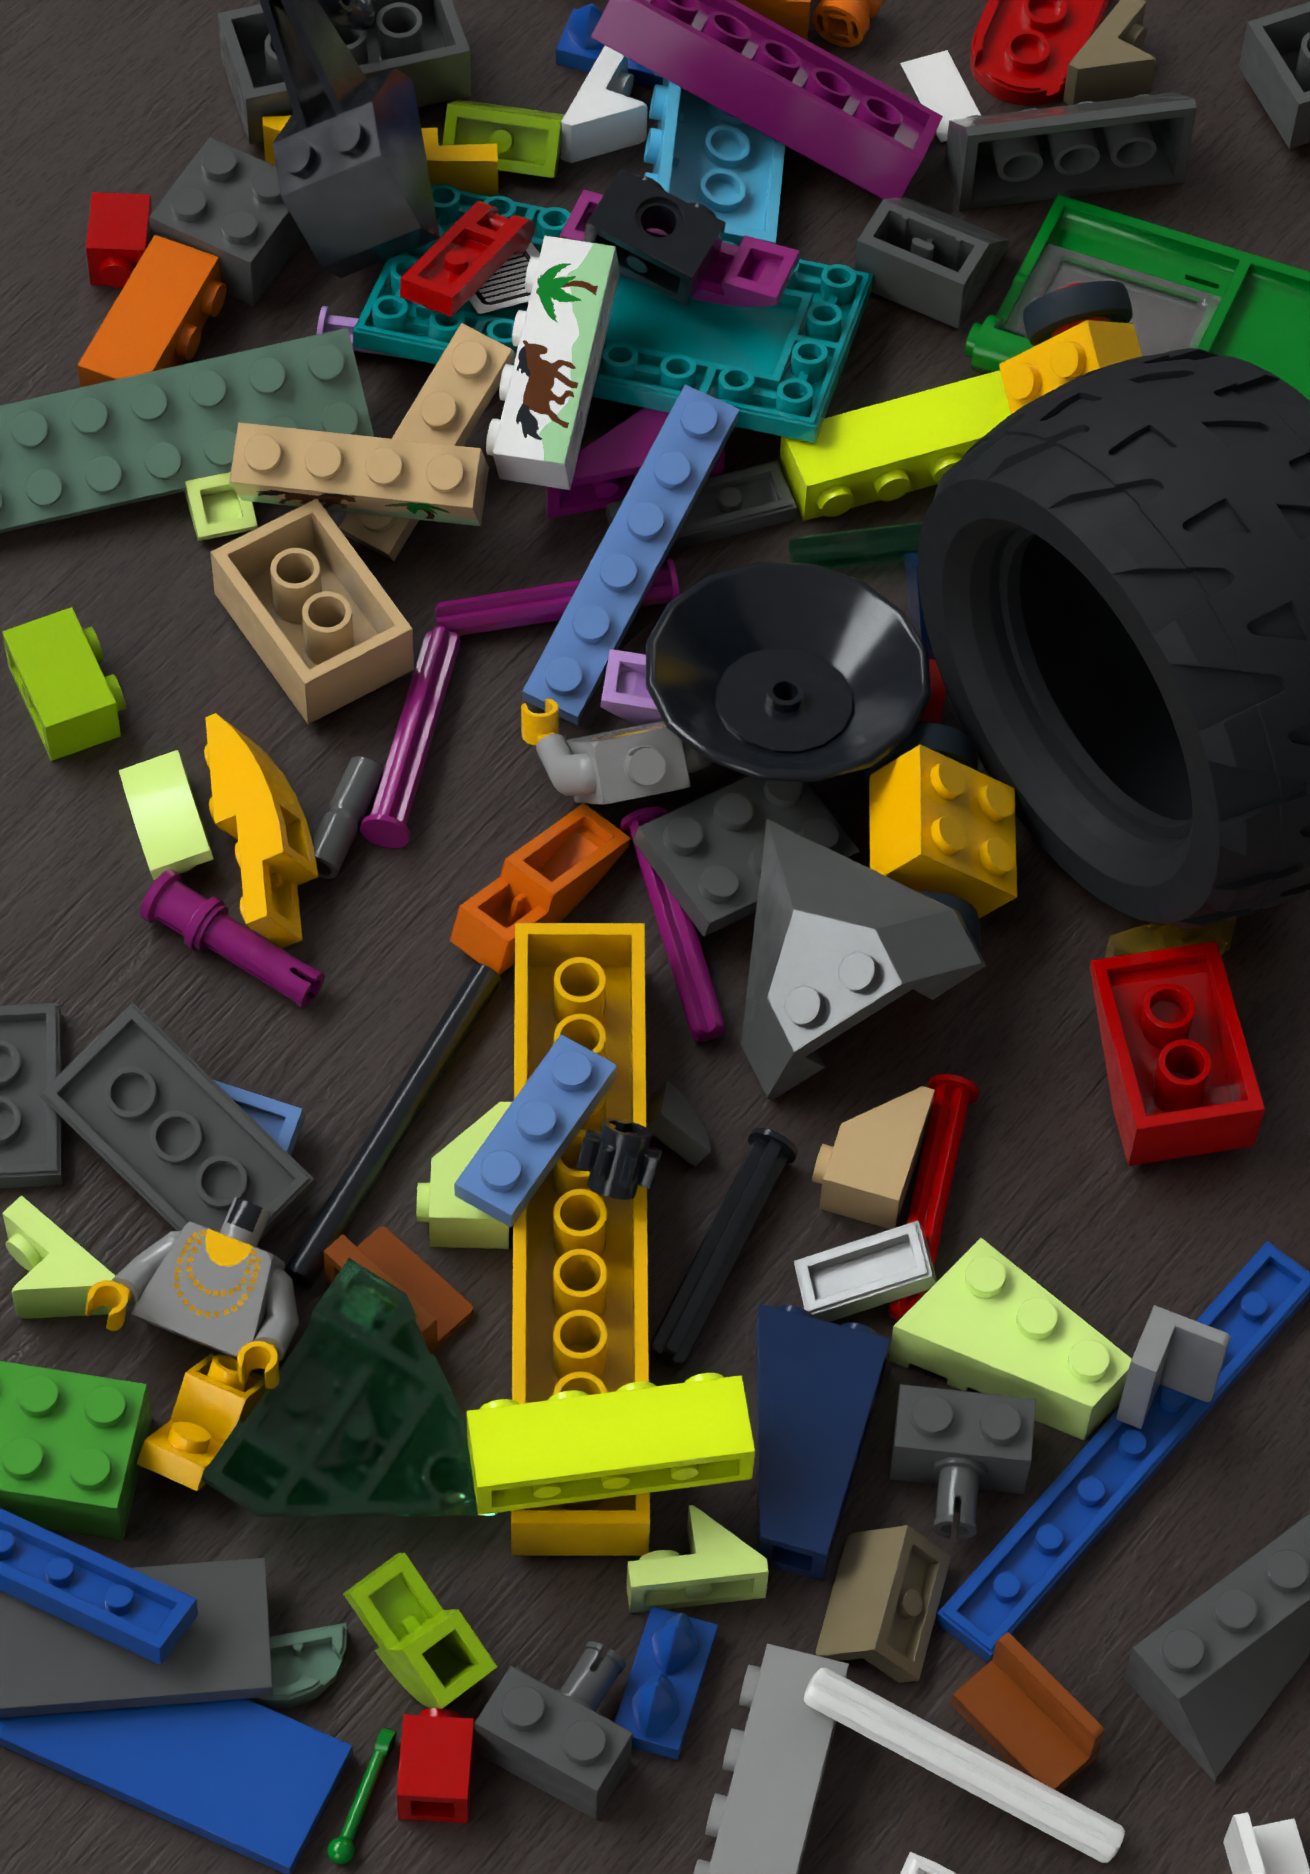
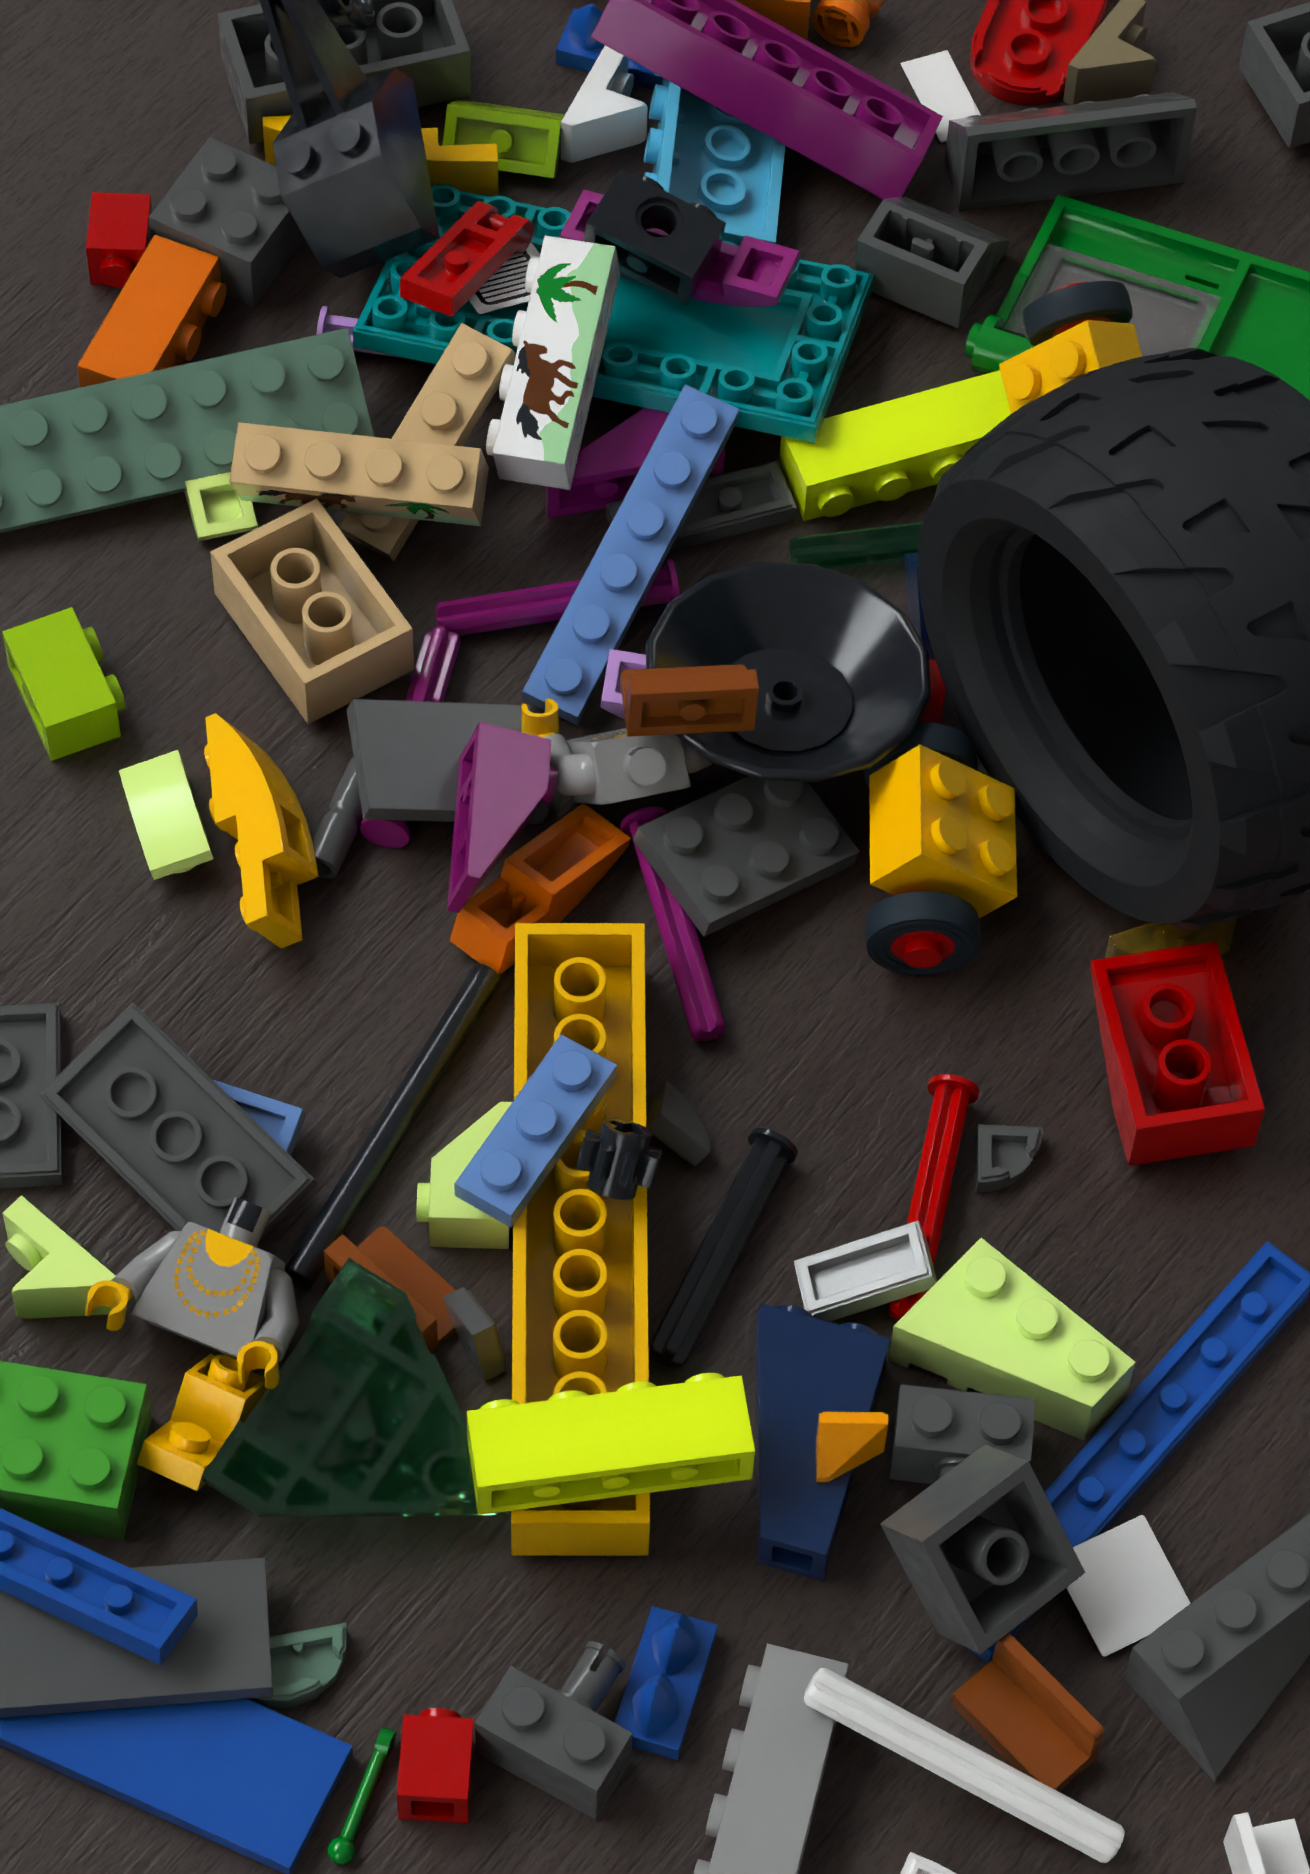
(207, 925): magenta pin -> none
(412, 753): none -> dark grey tile
(418, 1641): lime brick -> none
(476, 1333): none -> dark grey tile
(498, 791): none -> magenta slope
(689, 700): none -> dark orange panel
(714, 1572): yellowish green slope -> none
(834, 951): dark grey wedge -> none
(848, 1441): none -> light orange slope
(874, 1160): tan slope -> none
(885, 1601): dark tan panel -> none
(983, 1548): none -> dark grey brick
(1004, 1155): none -> dark grey tile
(1125, 1586): none -> white sticker
(1172, 1354): light grey panel -> none

